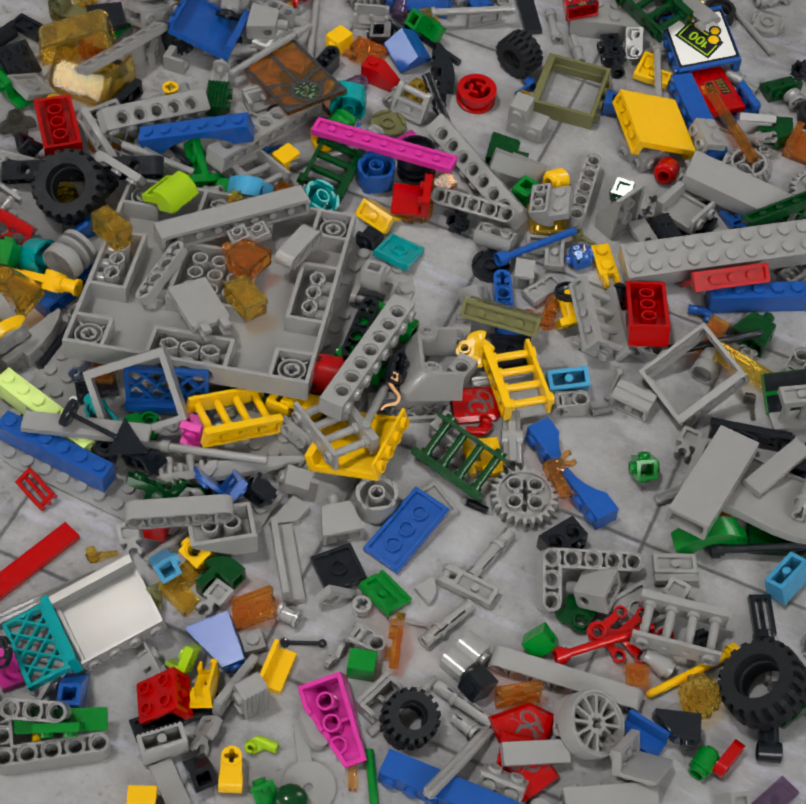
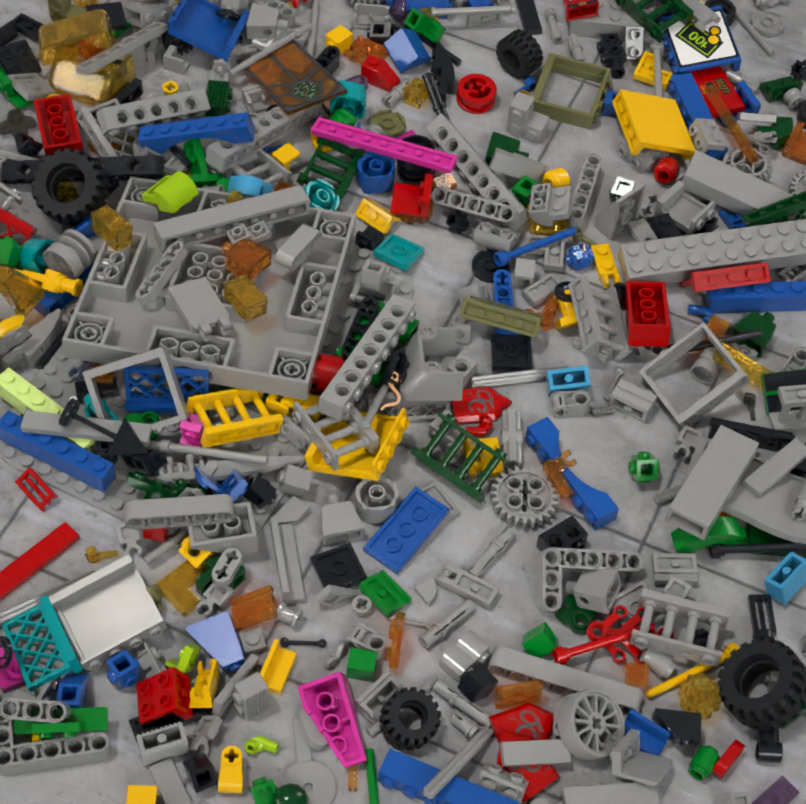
(119, 168): light grey plate -> none
(123, 670): none -> blue brick
(166, 565): dark azure brick -> none
(168, 162): light grey bar -> none
(230, 569): none -> light grey beam
(409, 108): light grey plate -> none
(474, 342): yellow plate -> none
(476, 506): black piece -> none
(501, 390): yellow fence -> none

